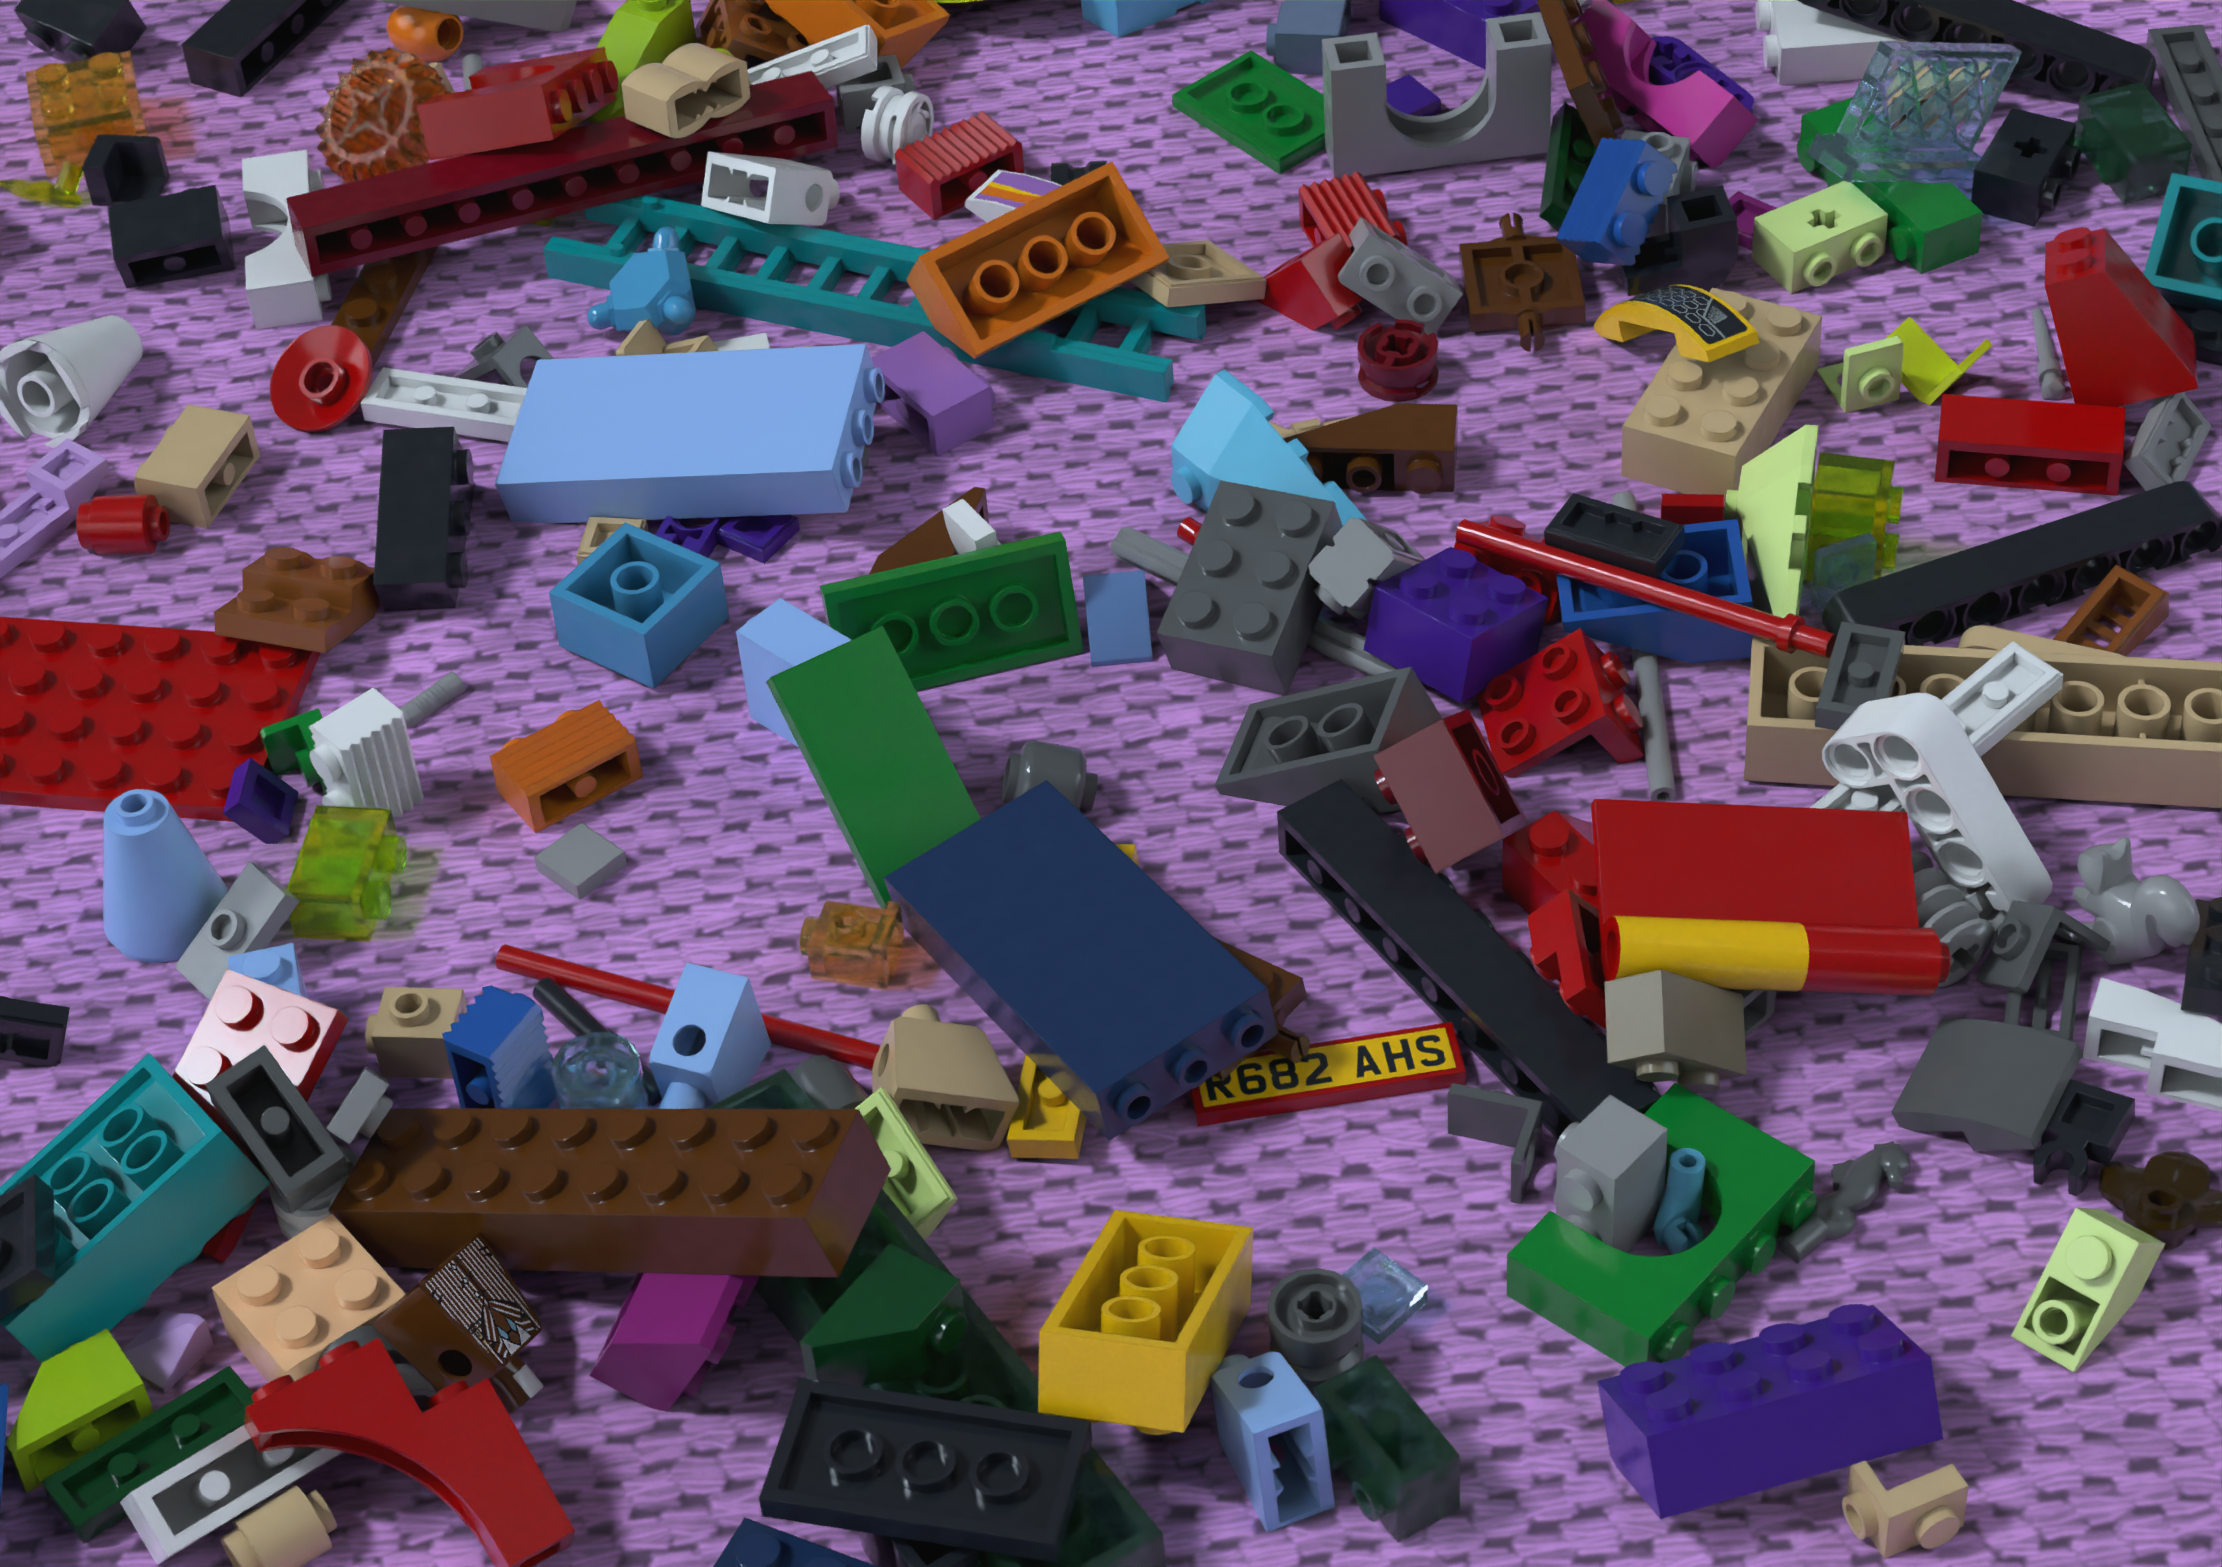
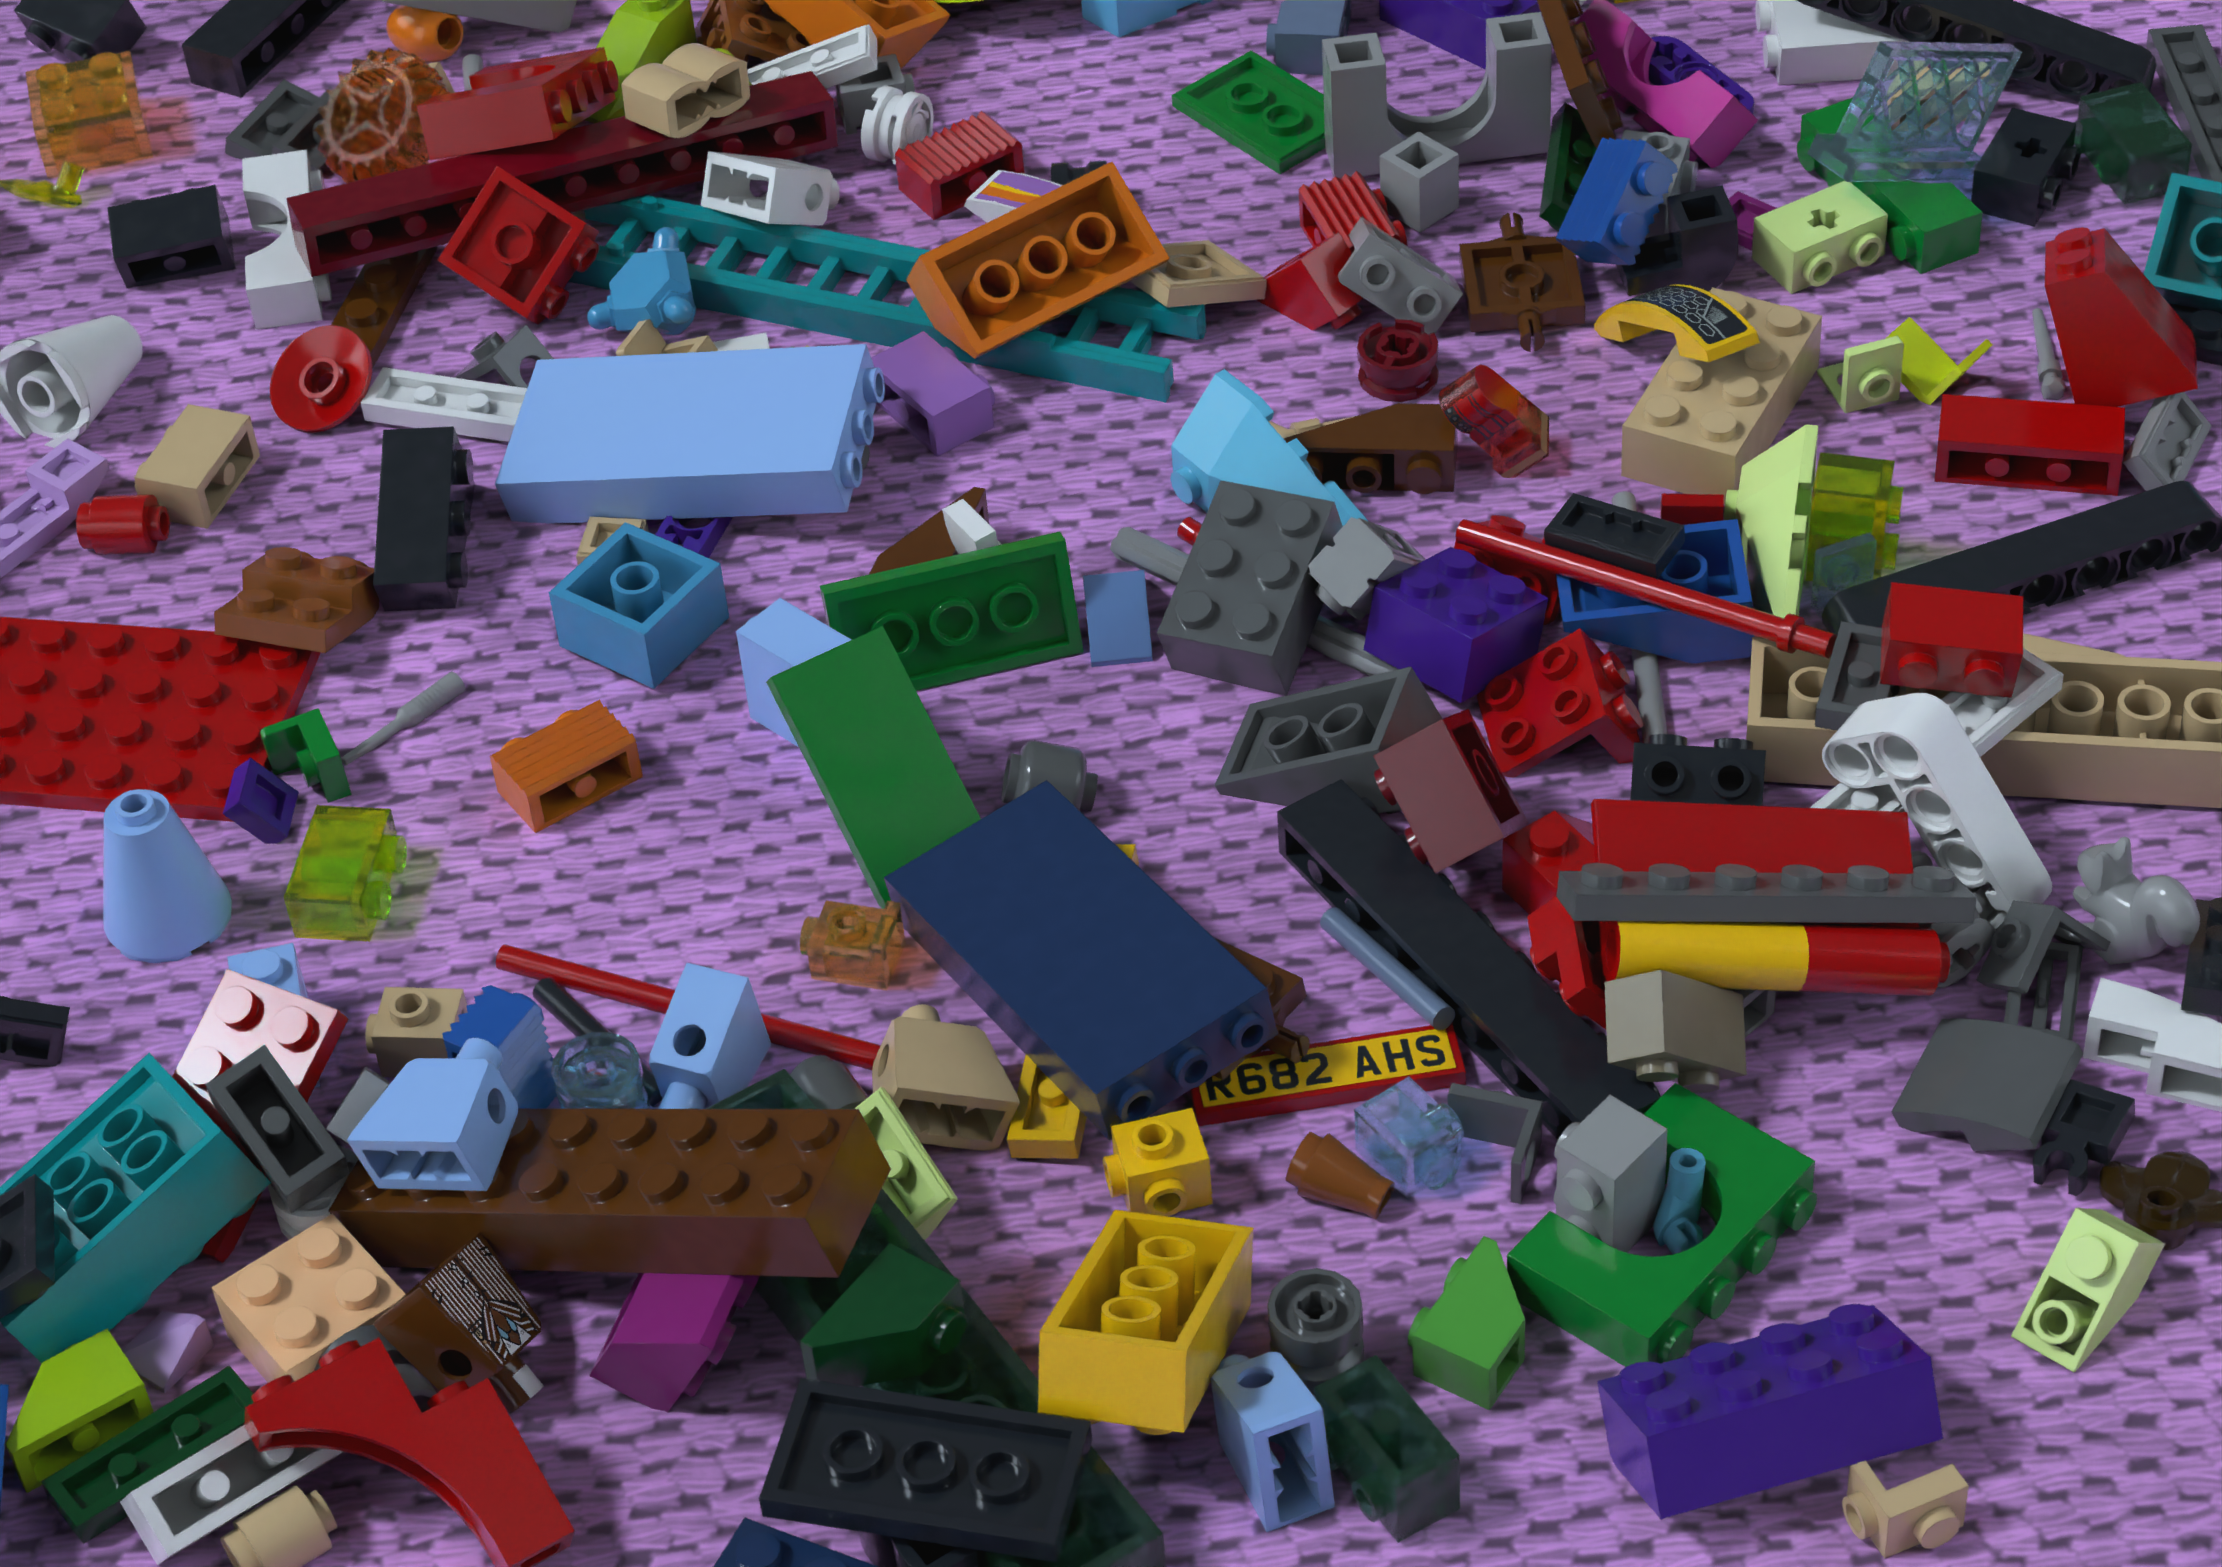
(125, 169): black panel -> none
(240, 924): light grey plate -> none
(281, 125): none -> dark grey slope
(366, 756): white brick -> none
(439, 1123): none -> light blue torso
(520, 247): none -> red plate
(580, 861): light grey tile -> none
(757, 535): dark purple tile -> none
(1159, 1164): none -> yellow brick
(1337, 1176): none -> dark orange cone
(1387, 969): none -> sand blue bar
(1387, 1294): clear light blue plate -> none
(1409, 1138): none -> clear light blue brick
(1412, 97): dark purple tile -> none
(1420, 181): none -> light grey brick
(1473, 1331): none -> bright green slope
(1497, 420): none -> leg
(1719, 774): none -> black brick
(1746, 895): none -> dark grey plate
(1855, 1188): dark grey animal -> none
(1951, 640): none -> red brick
(2131, 593): dark orange slope -> none

